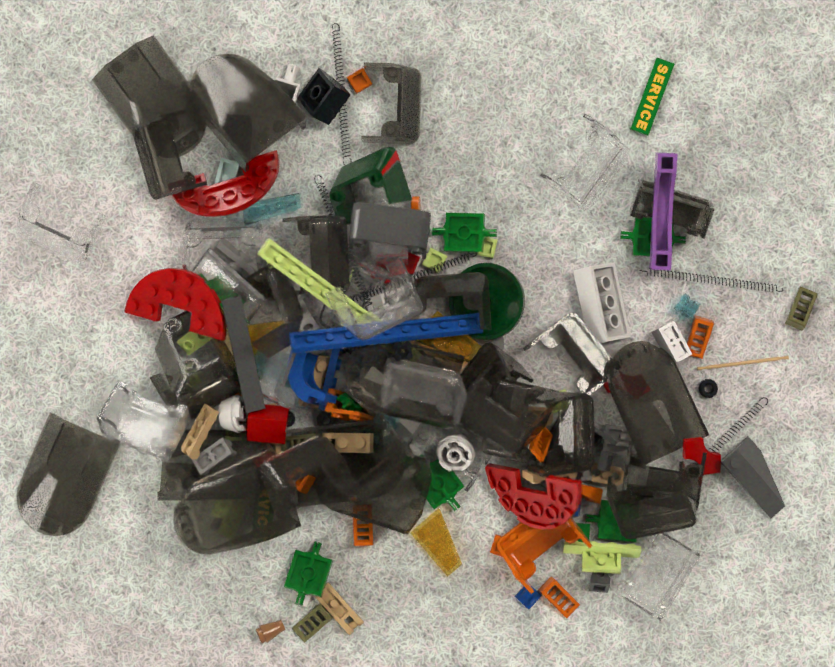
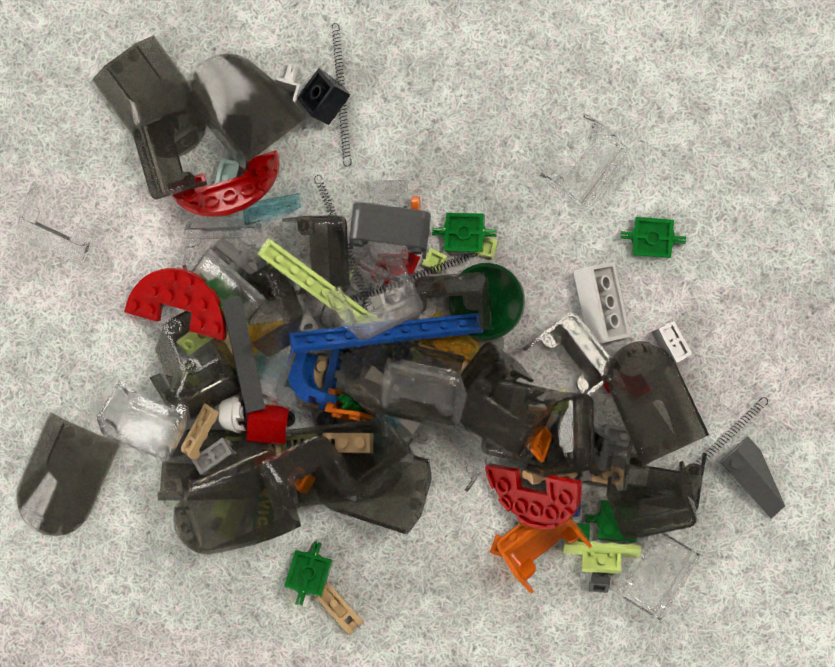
(269, 631): medium nougat cone -> none
(323, 611): olive slope -> none
(359, 80): orange tile -> none
(365, 542): orange slope -> none
(382, 170): dark green windscreen -> none
(407, 127): clear smoke windscreen -> none
(437, 542): clear yellow wing -> none
(443, 486): green plate -> none
(455, 452): white cone -> none
(527, 598): blue tile -> none
(547, 586): orange slope -> none
(592, 493): orange slope -> none
(652, 96): green tile -> none
(662, 211): medium lavender arch -> none
(688, 210): clear smoke windscreen -> none
(690, 309): clear light blue wheel -> none
(694, 448): red tile -> none
(705, 339): orange slope -> none
(714, 388): black plate -> none
(715, 280): piece -> none
(743, 362): tan piece -> none
(797, 323): olive slope -> none

